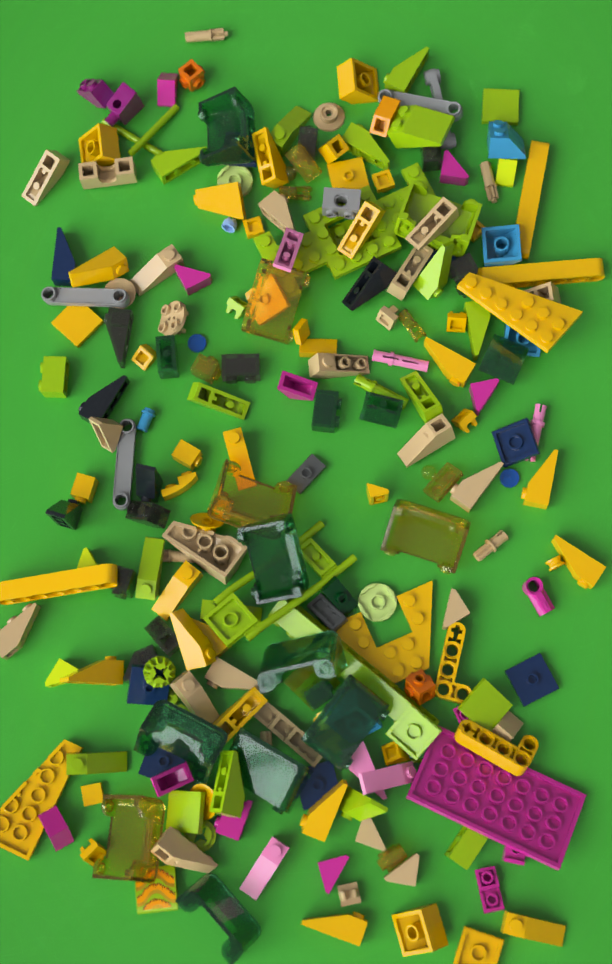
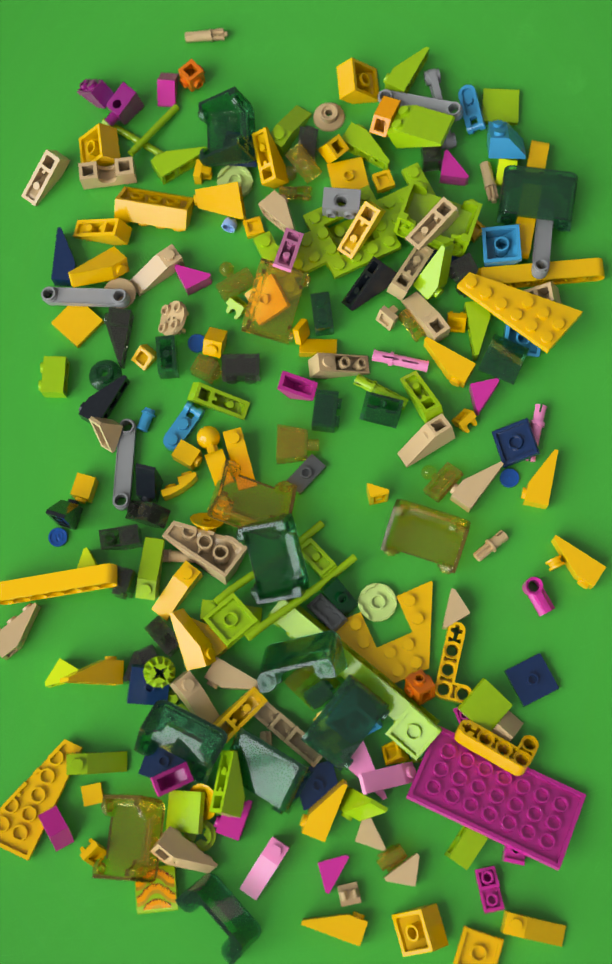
(58, 537): none -> blue piece
(99, 381): none -> clear green piece
(105, 231): none -> yellow slope
(121, 538): none -> clear smoke slope
(154, 208): none -> yellow slope
(182, 426): none -> dark azure plate
(201, 172): none -> yellow tile
(208, 438): none -> yellow beam
(214, 342): none -> yellow brick
(234, 283): none -> clear yellow plate
(293, 444): none -> clear yellow torso
(322, 314): none -> clear green brick
(427, 317): none -> tan slope
(471, 109): none -> dark azure plate
(537, 195): none -> clear green windscreen
(541, 248): none -> light grey piece

